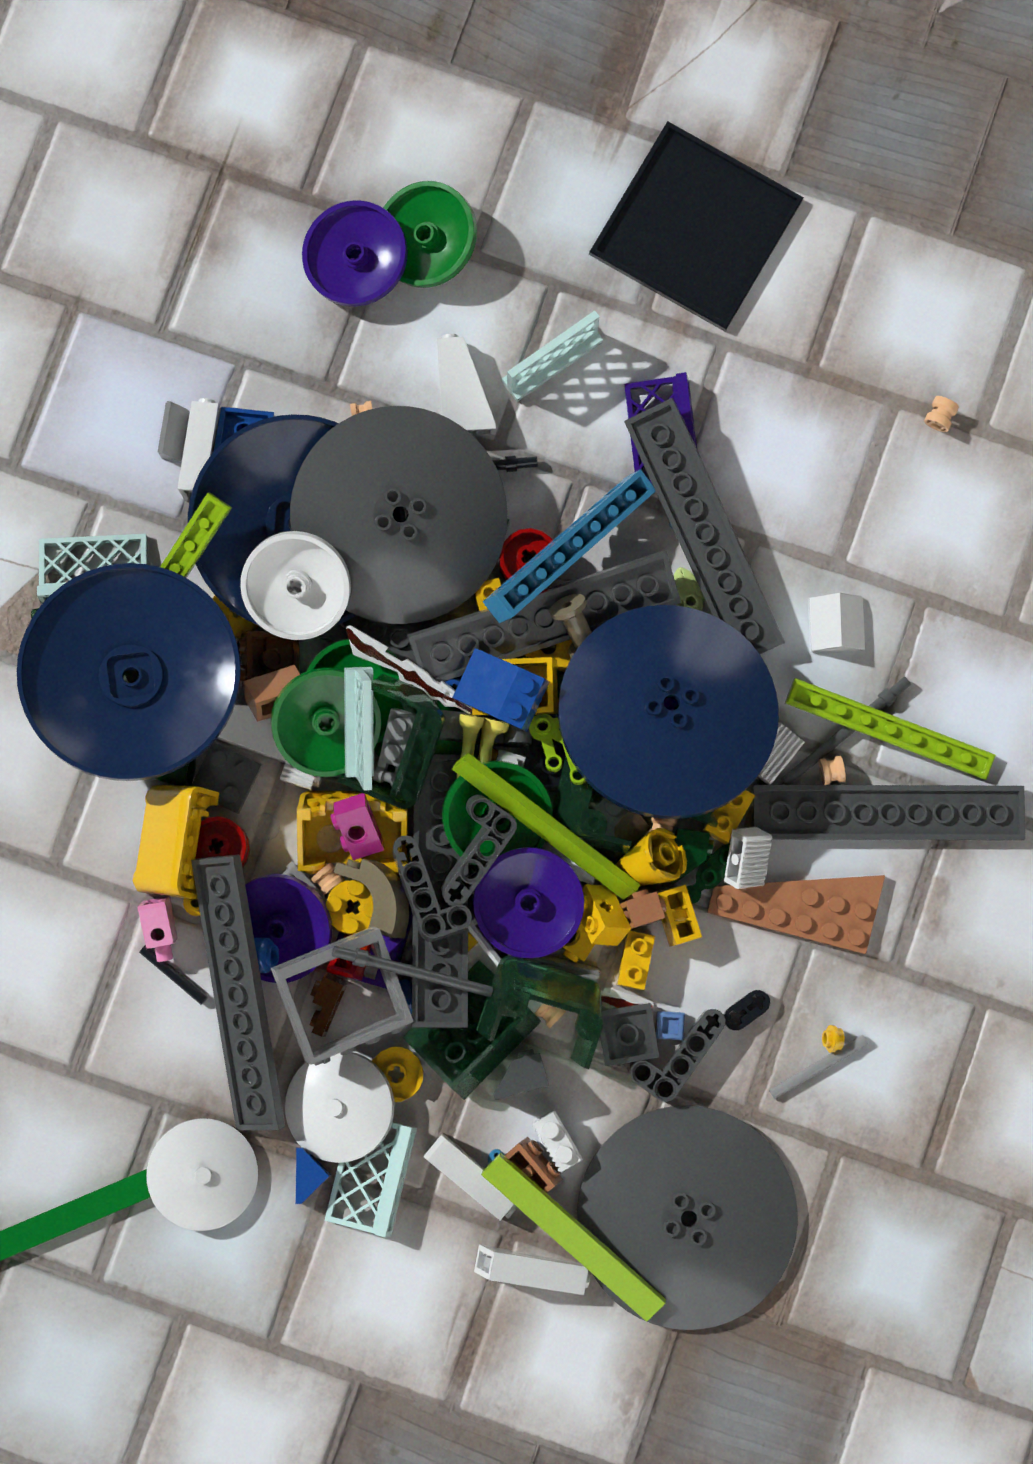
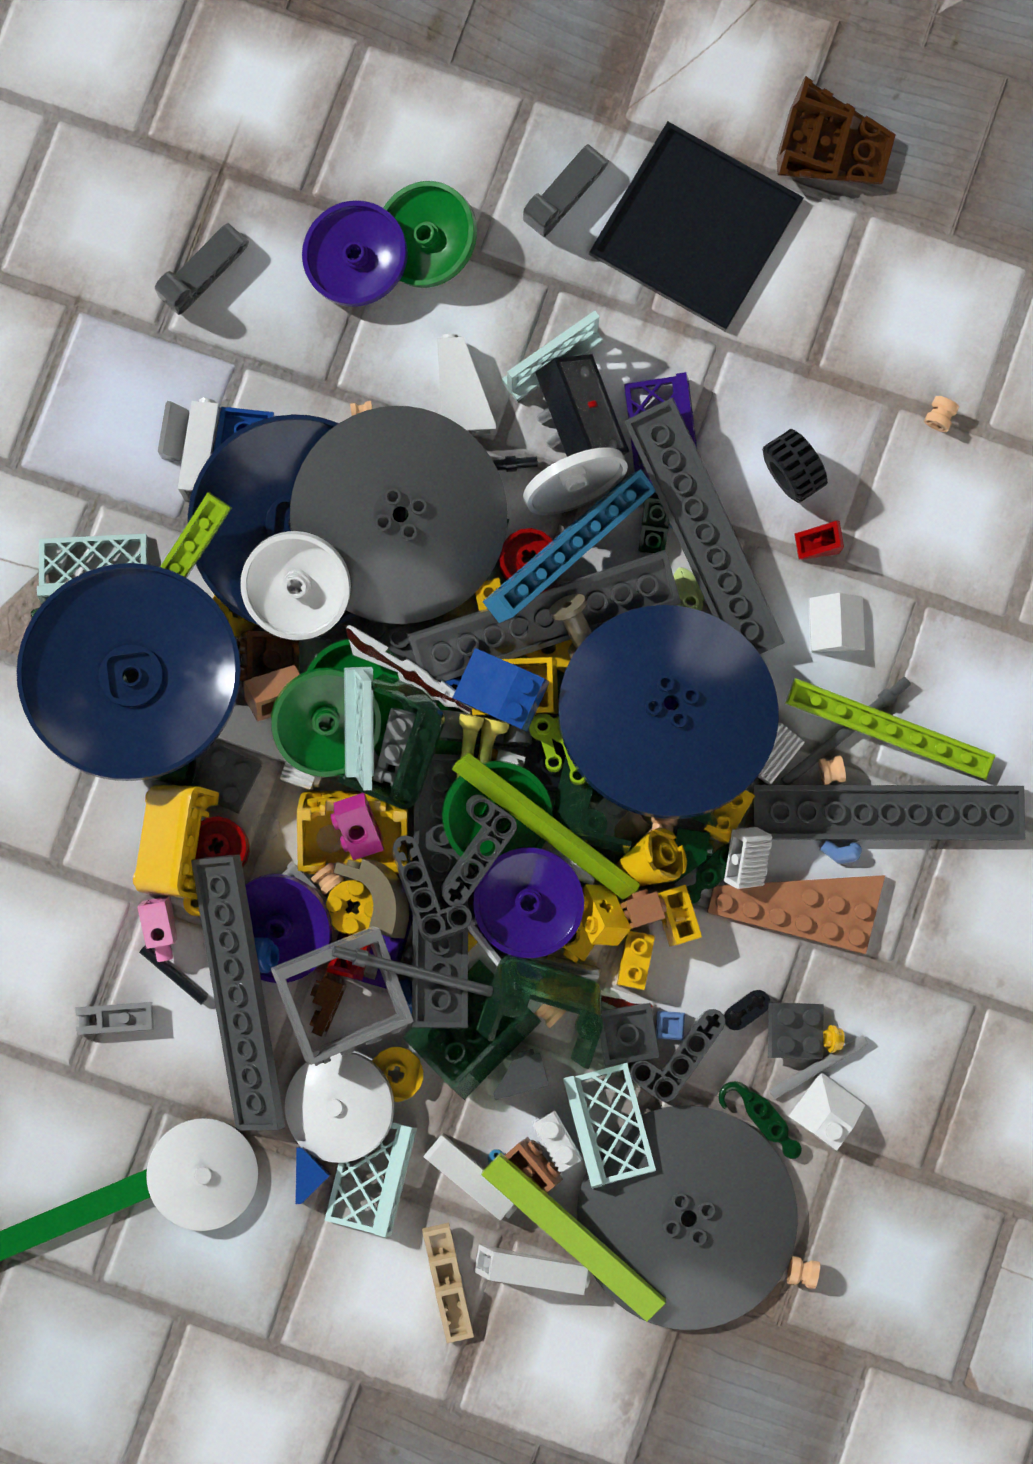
(115, 1018): none -> light grey plate
(201, 270): none -> dark grey beam
(447, 1282): none -> tan slope
(547, 210): none -> dark grey beam
(575, 481): none -> white dish
(578, 406): none -> piece
(585, 1129): none -> light aqua fence
(653, 527): none -> dark green slope
(764, 1117): none -> dark green piece
(795, 465): none -> black tyre
(795, 1030): none -> dark grey plate
(805, 1272): none -> light nougat wheel
(820, 541): none -> red slope
(827, 1111): none -> white slope
(832, 140): none -> reddish brown wedge
(843, 854): none -> medium blue arm

